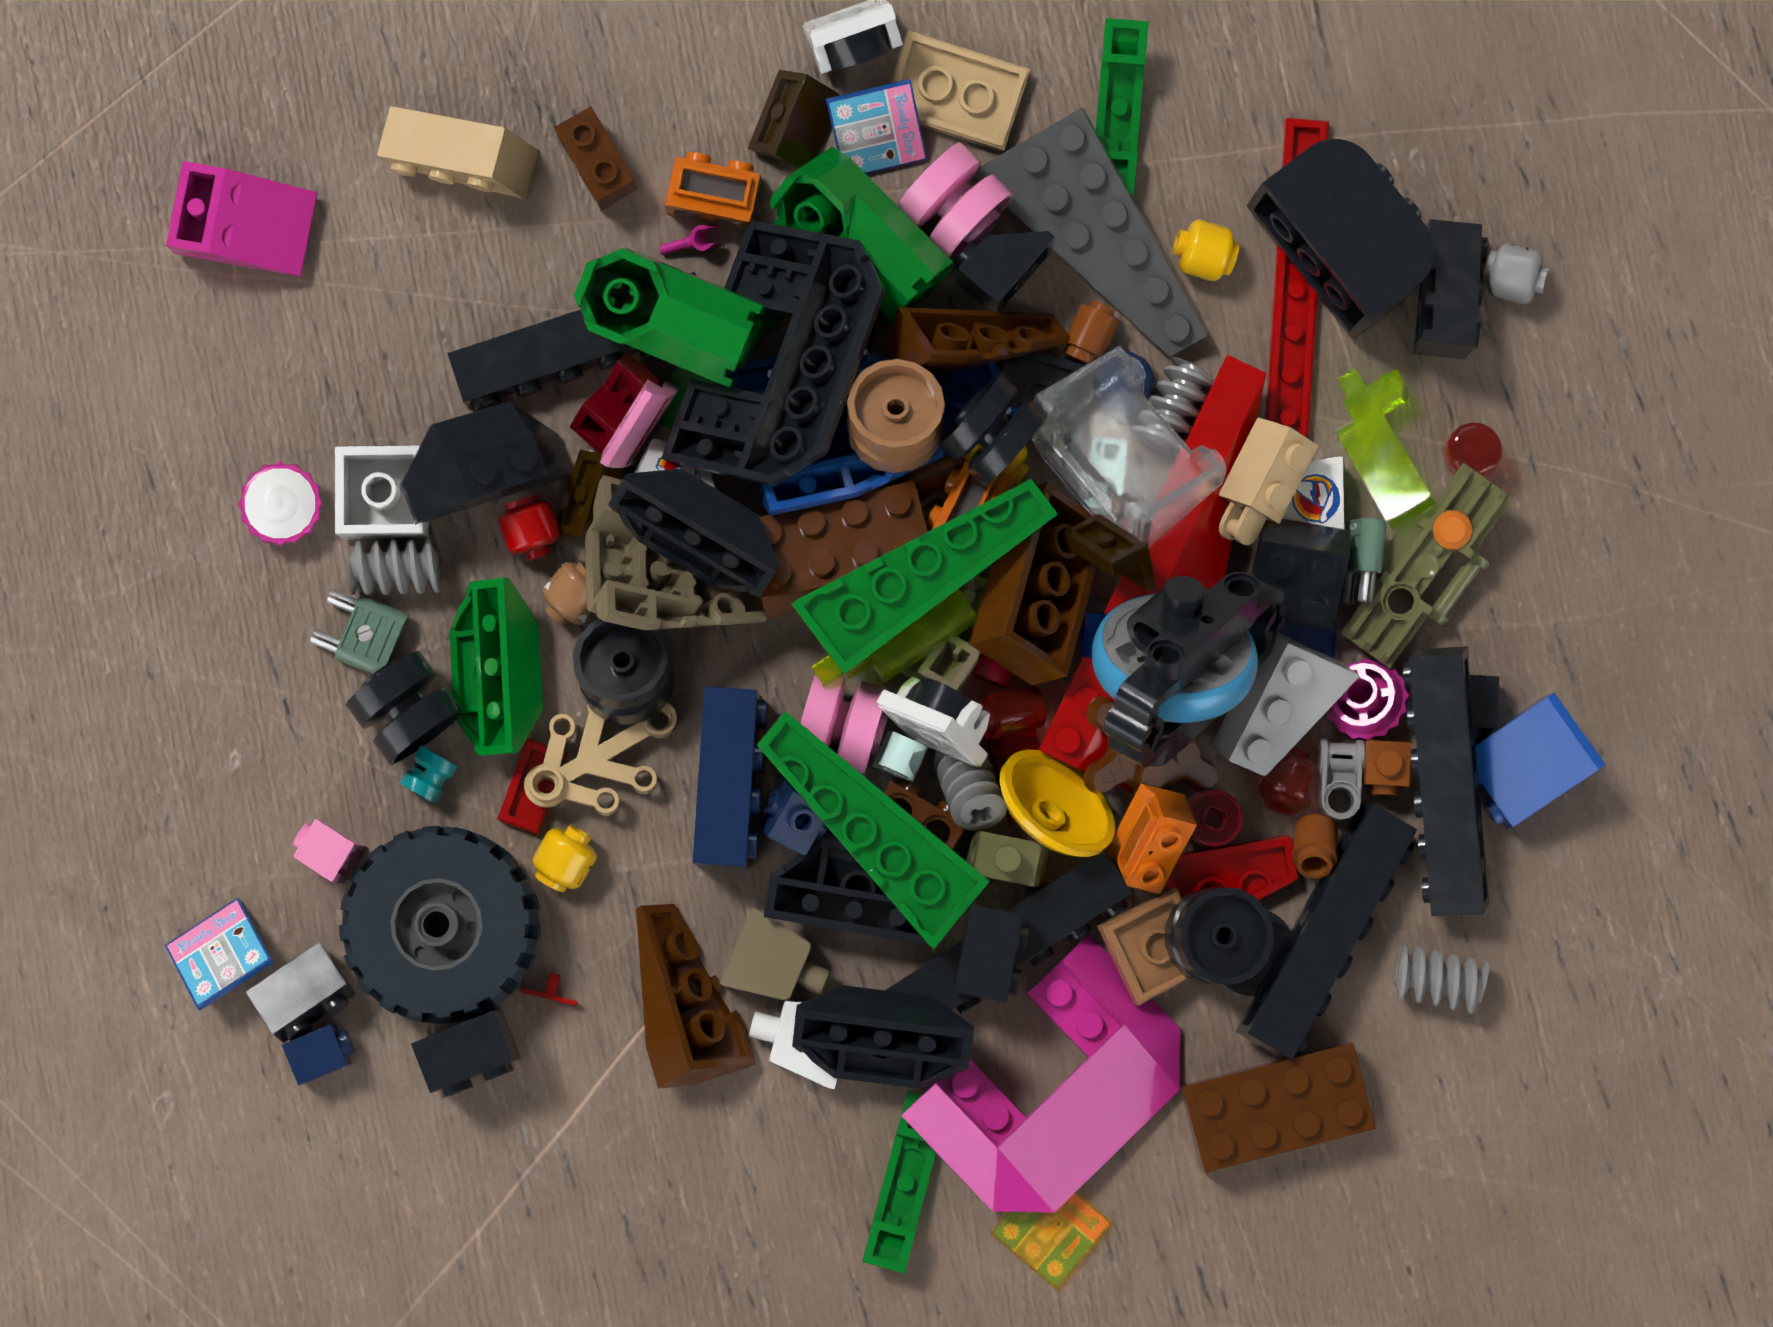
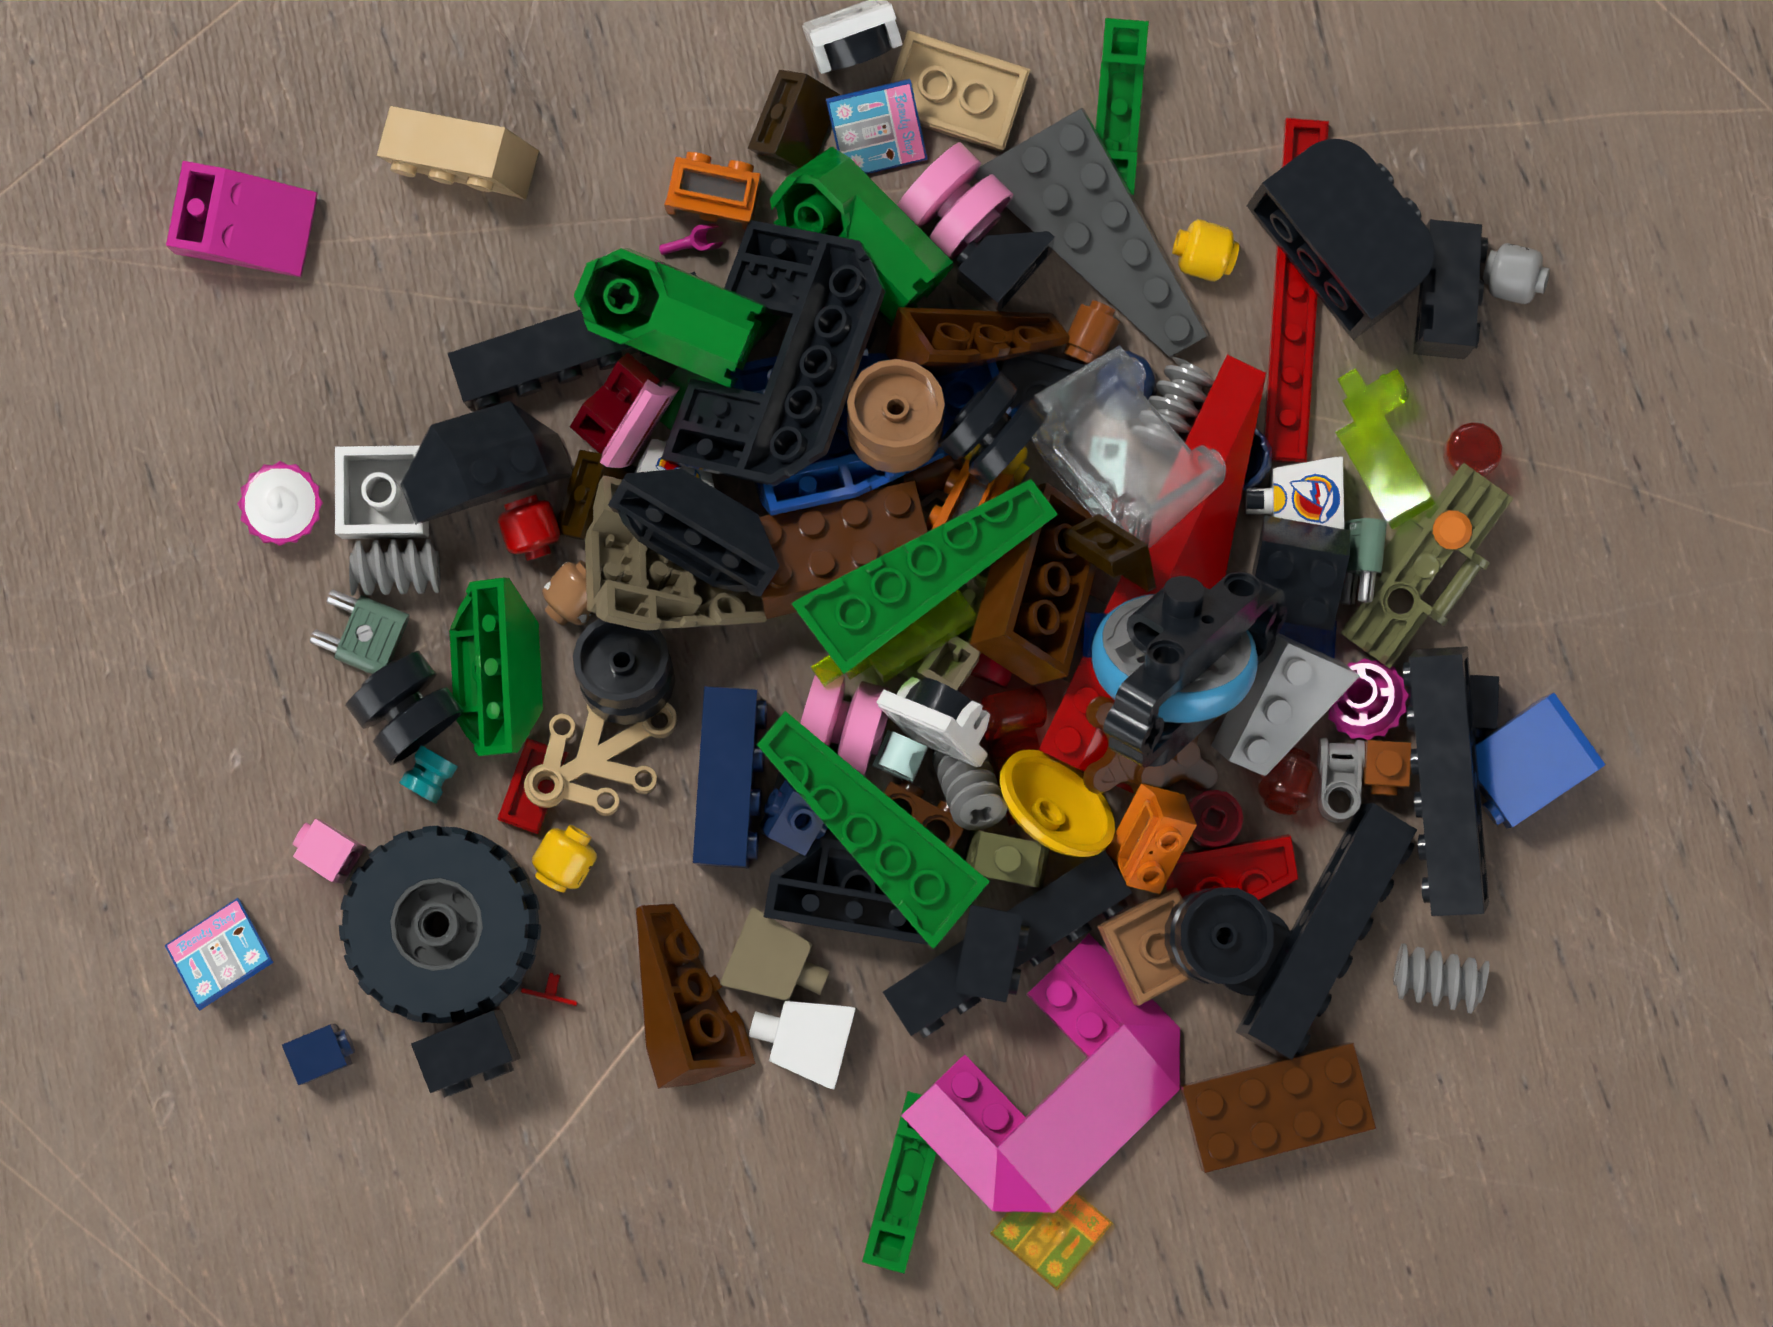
(301, 994): brick -> none
(595, 158): reddish brown brick -> none
(883, 1036): black wedge -> none
(1264, 479): tan brick -> none
(1315, 845): dark orange brick -> none

